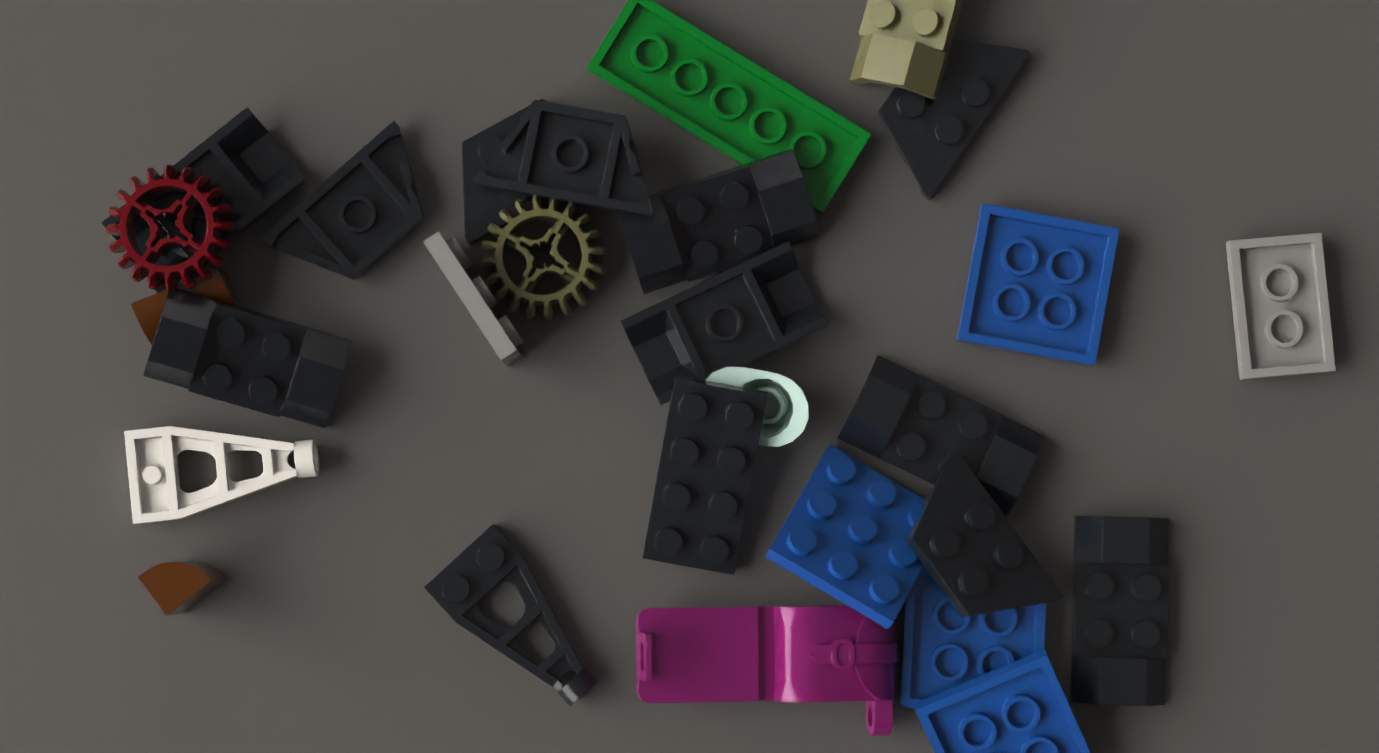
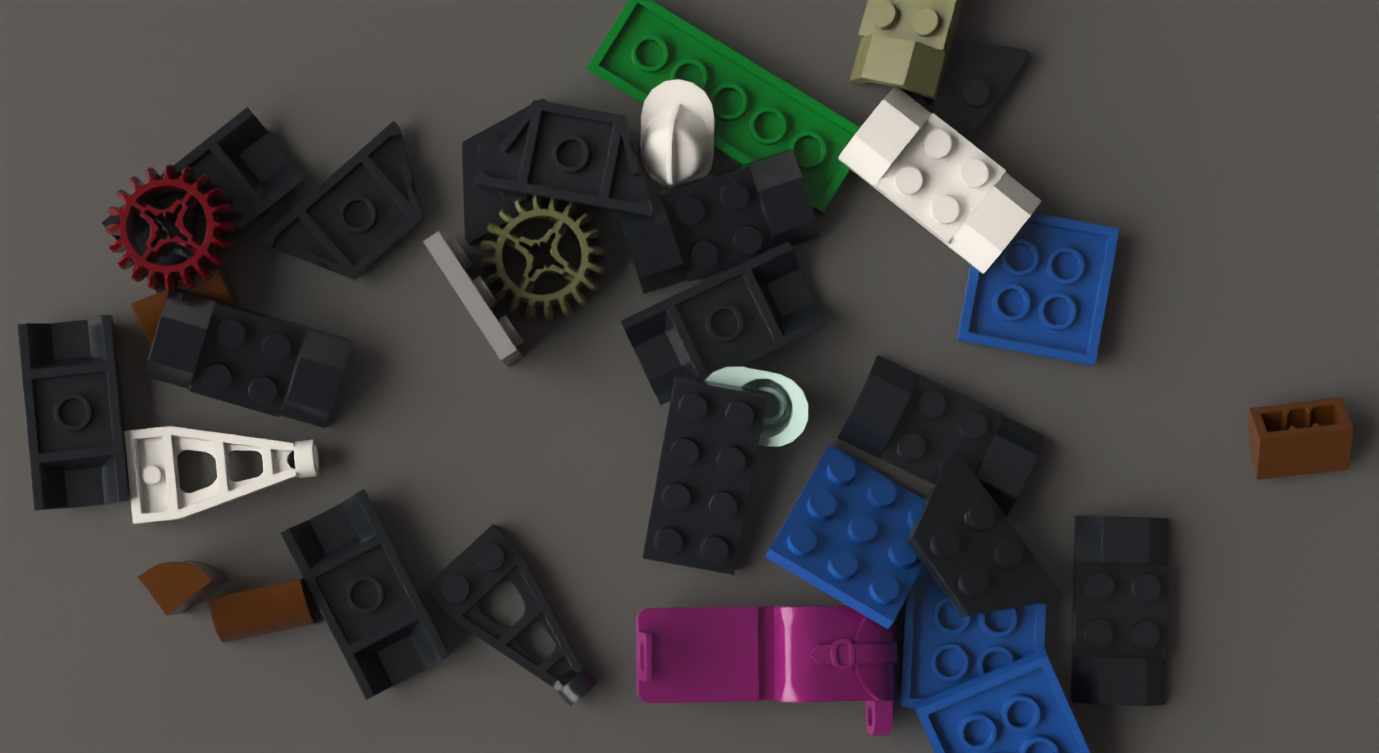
(73, 413): none -> black piece
(262, 610): none -> reddish brown brick
(365, 594): none -> black piece
(677, 133): none -> white piece
(939, 179): none -> white piece
(1280, 306): light grey plate -> none
(1300, 438): none -> reddish brown brick

